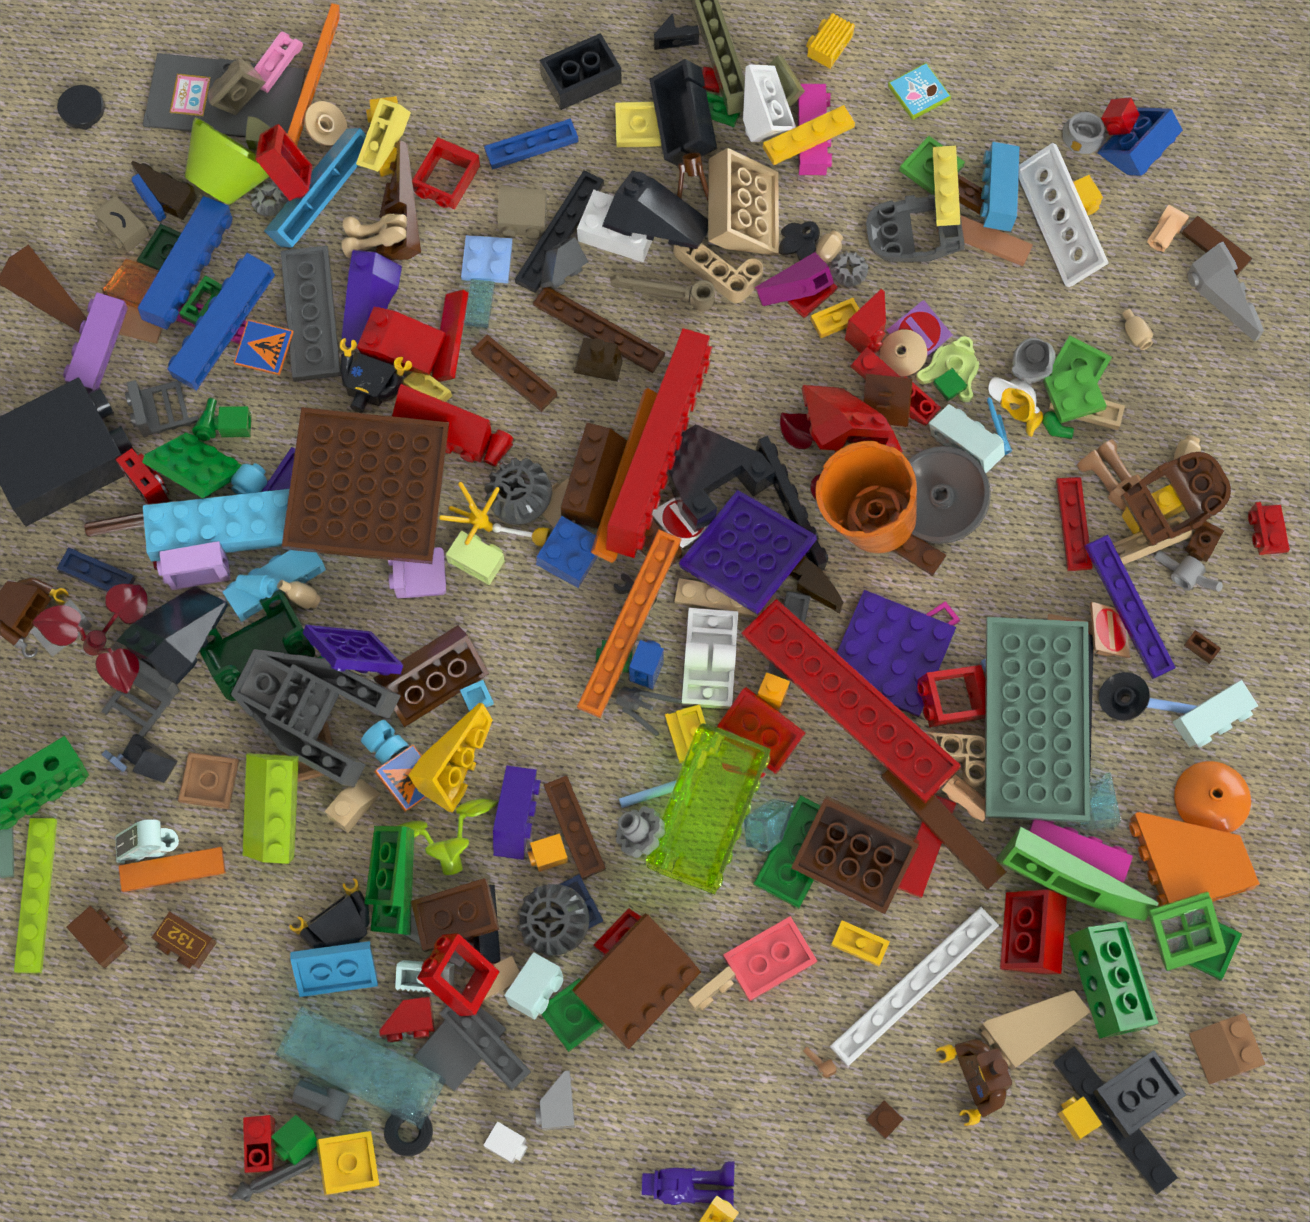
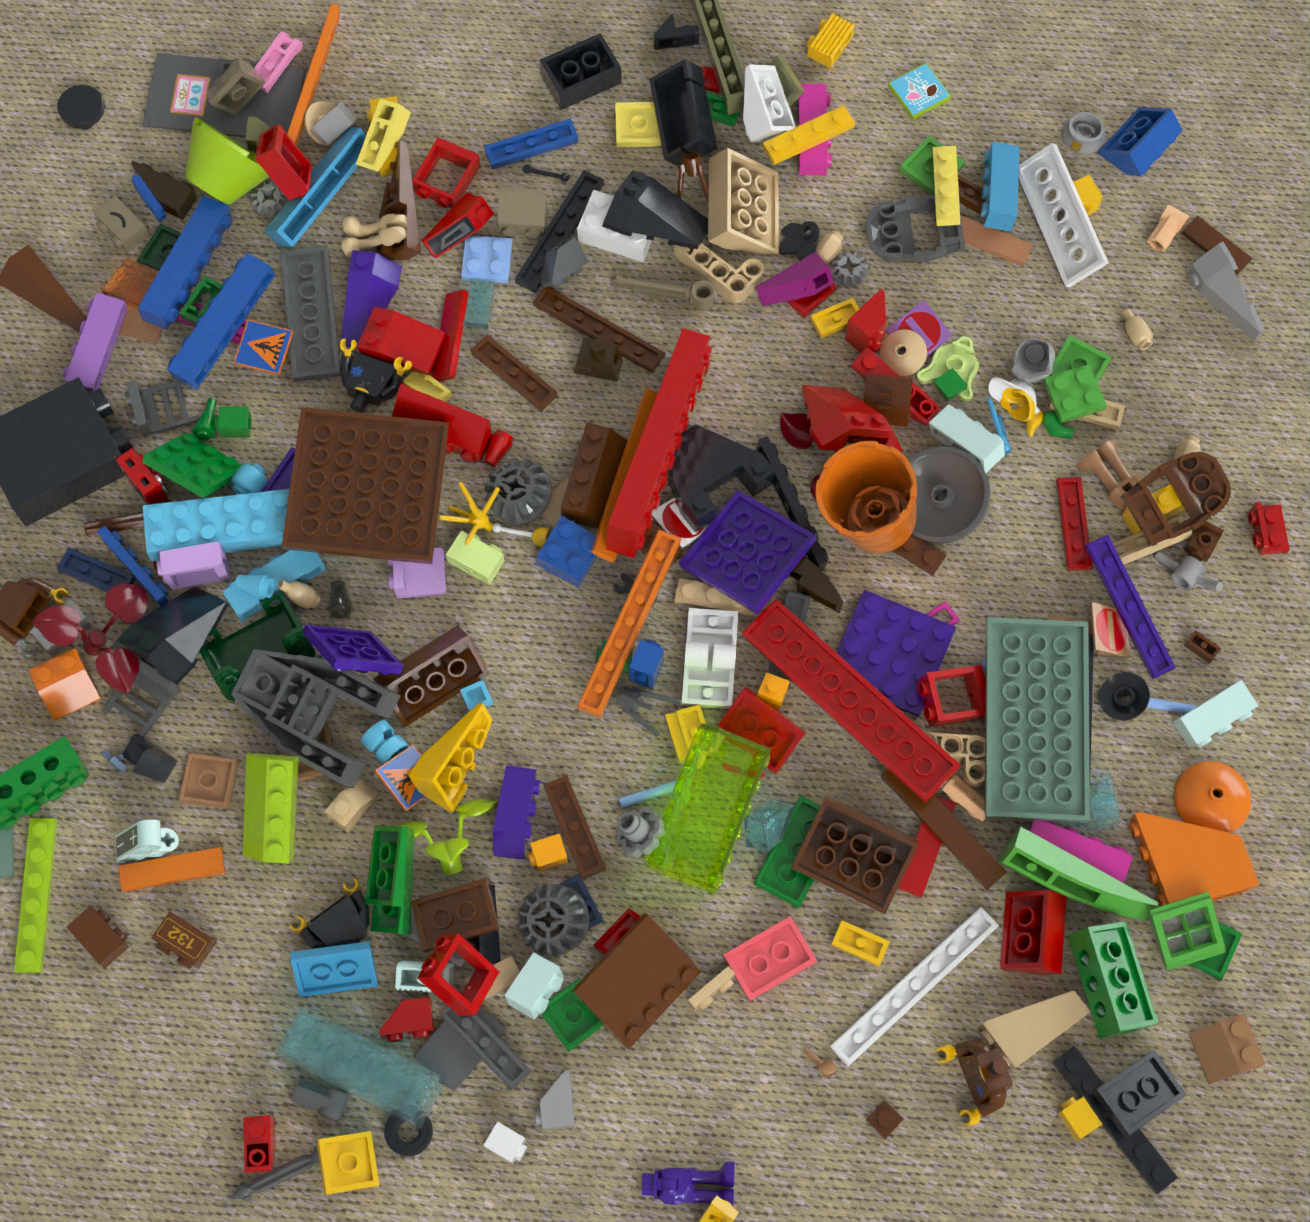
(64, 684): none -> orange slope
(128, 558): none -> blue plate
(294, 1140): green brick -> none
(333, 123): none -> light grey slope
(339, 600): none -> clear smoke cone
(458, 224): none -> red slope
(527, 169): none -> black hinge
(1120, 116): red brick -> none

